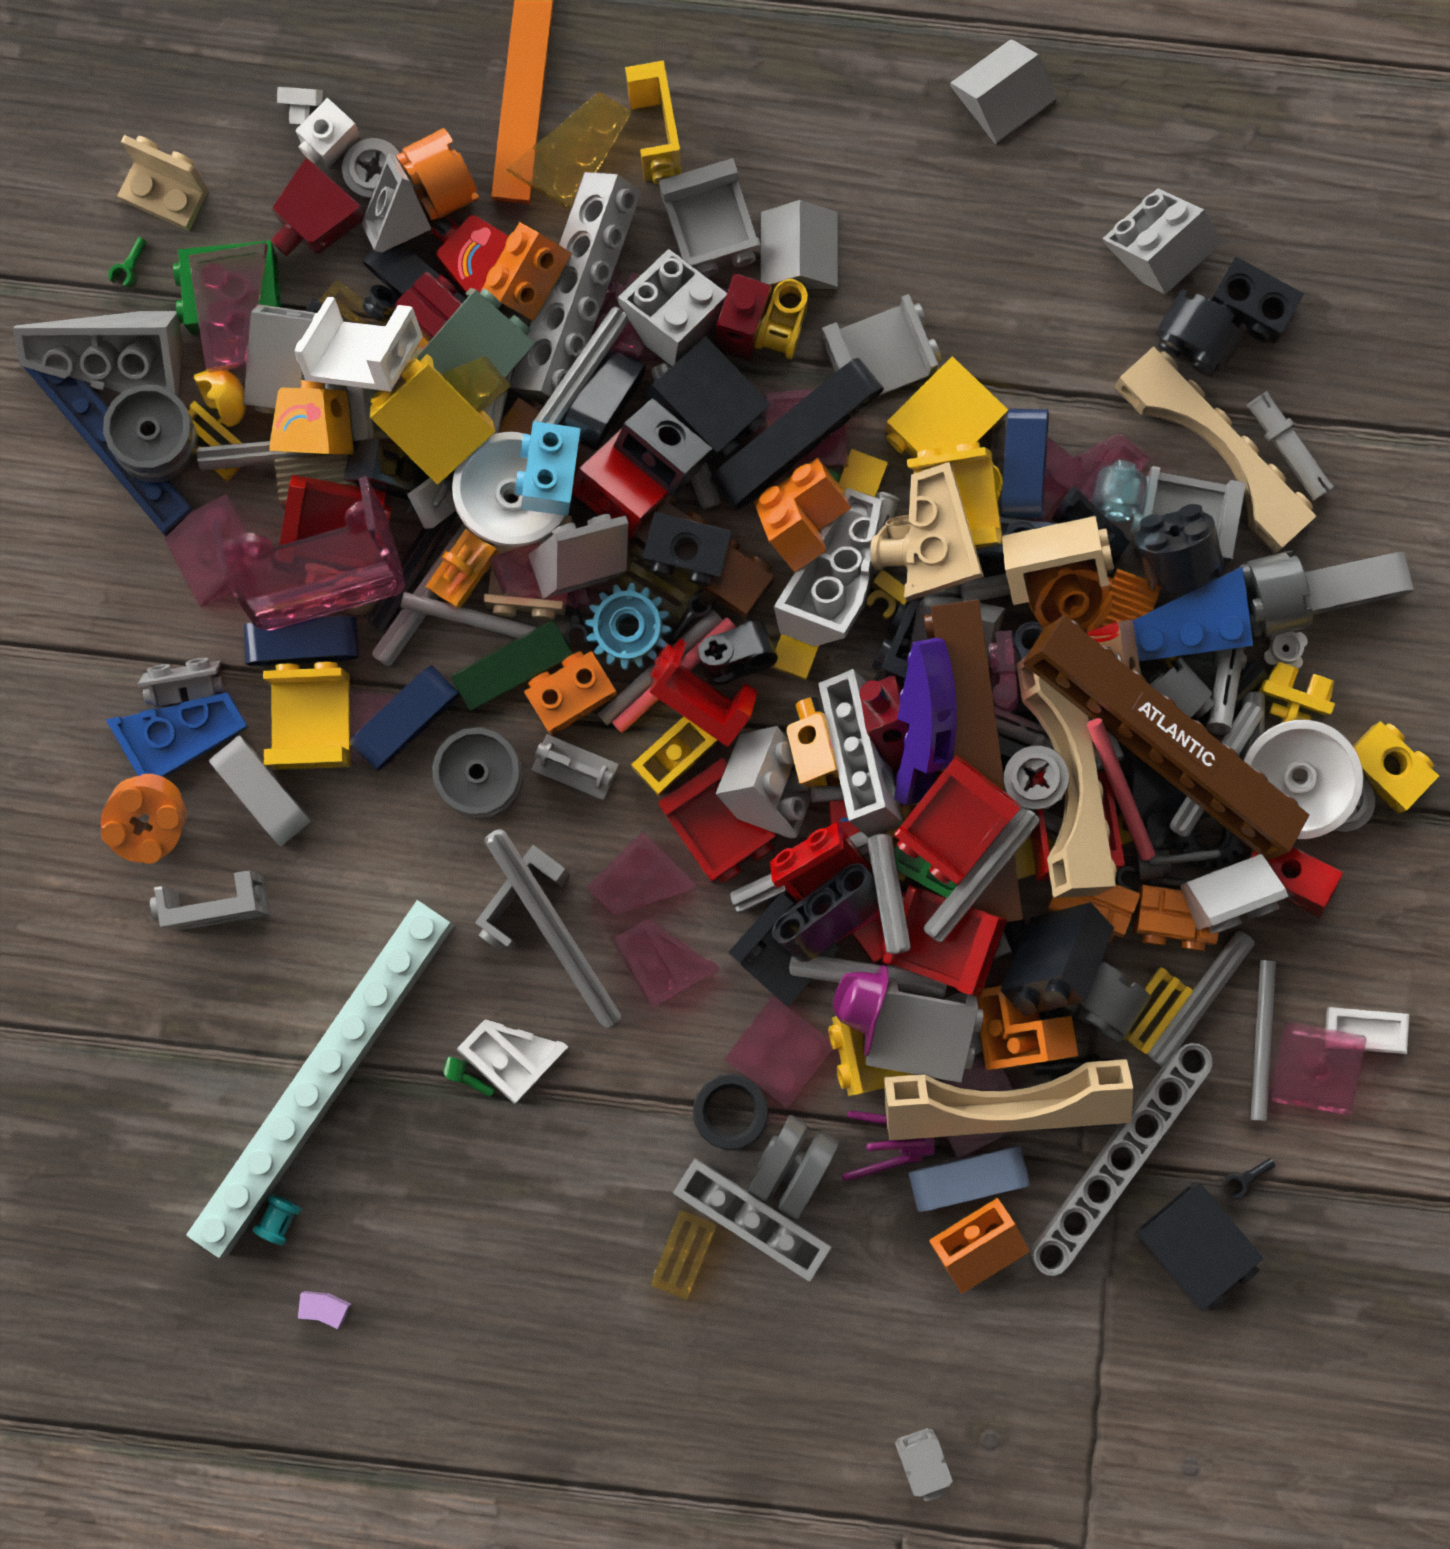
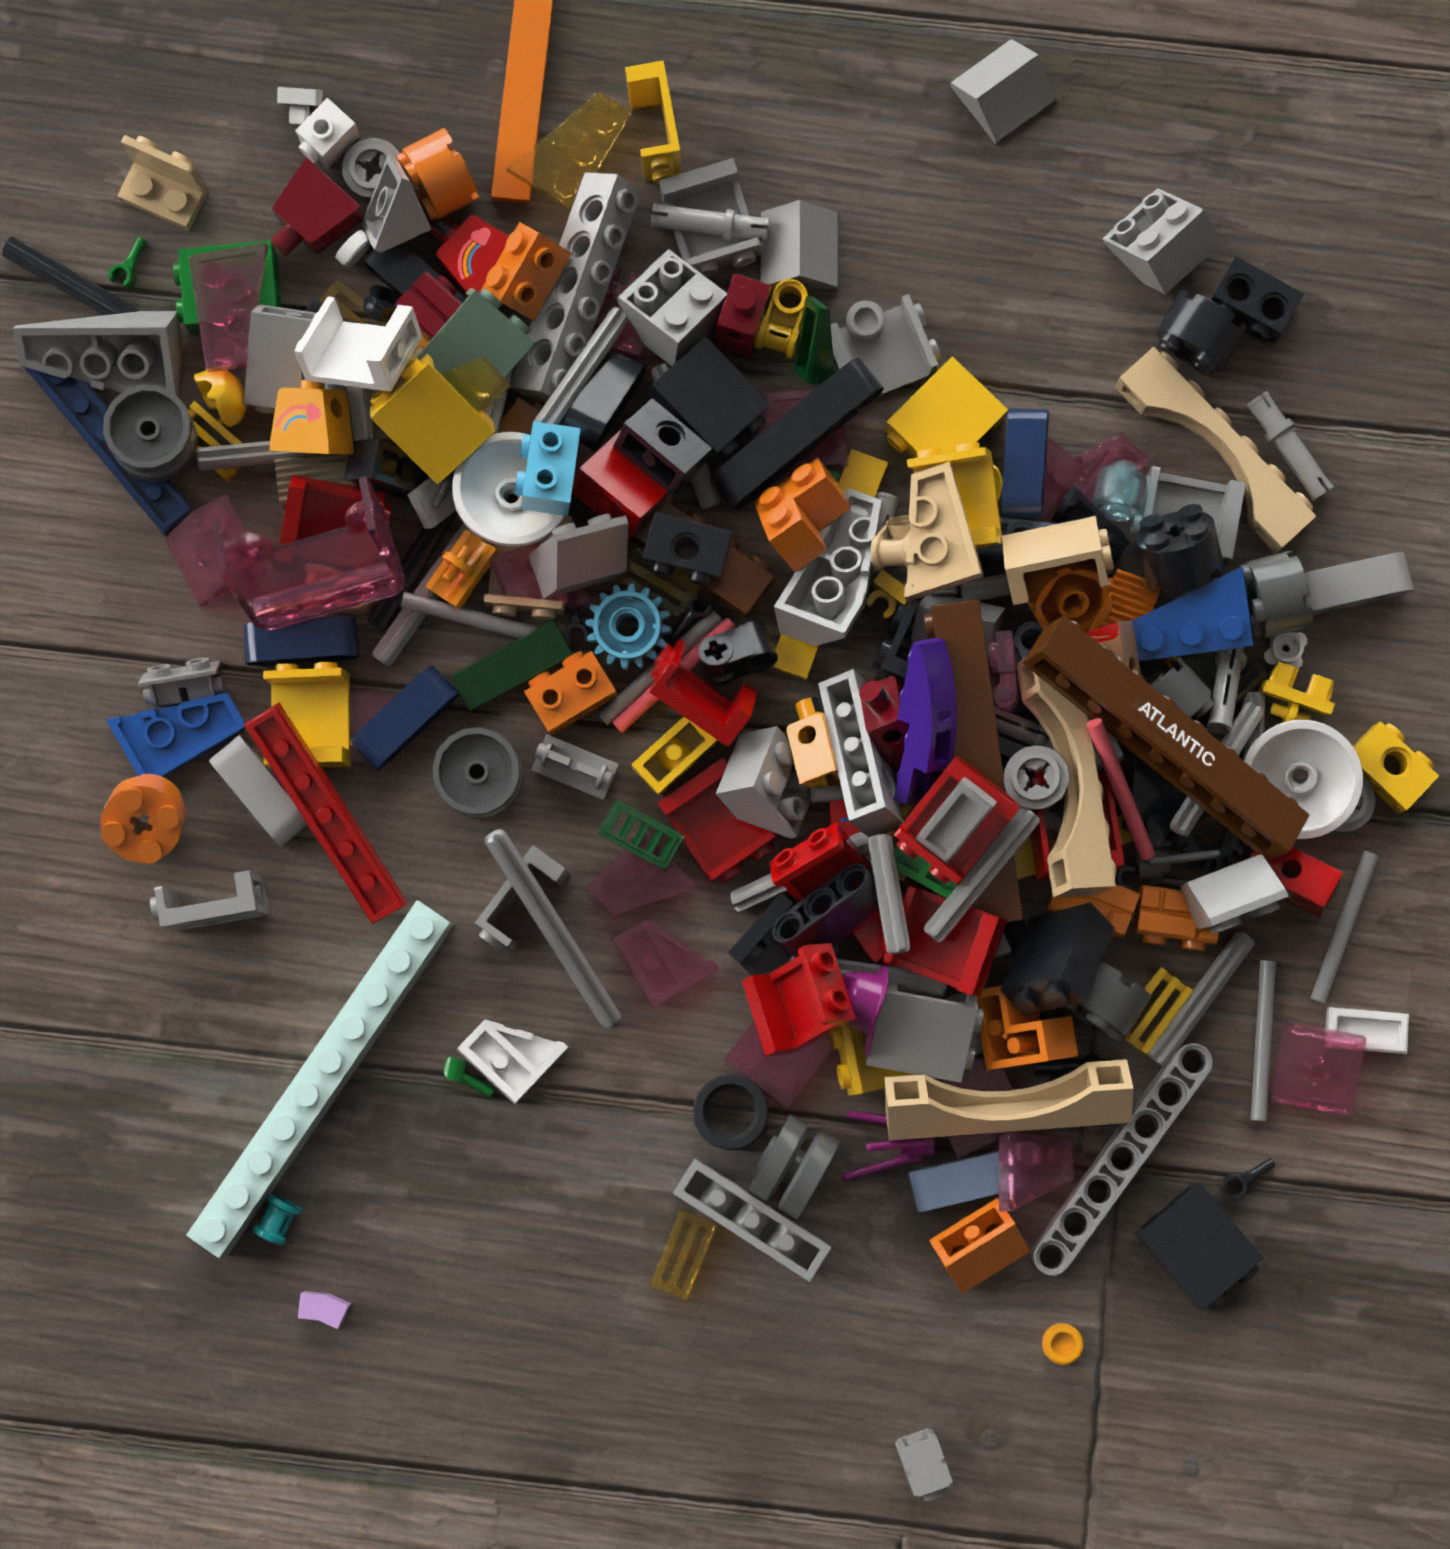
(64, 278): none -> black axle
(325, 813): none -> red tile
(353, 249): none -> white tile
(670, 850): none -> dark green slope
(709, 222): none -> light grey pin
(799, 1001): none -> red panel
(814, 345): none -> dark green slope
(865, 321): none -> light grey tile
(955, 820): none -> light grey tile
(1031, 1167): none -> clear pink wing
(1062, 1343): none -> light orange tile
(1344, 927): none -> light grey bar

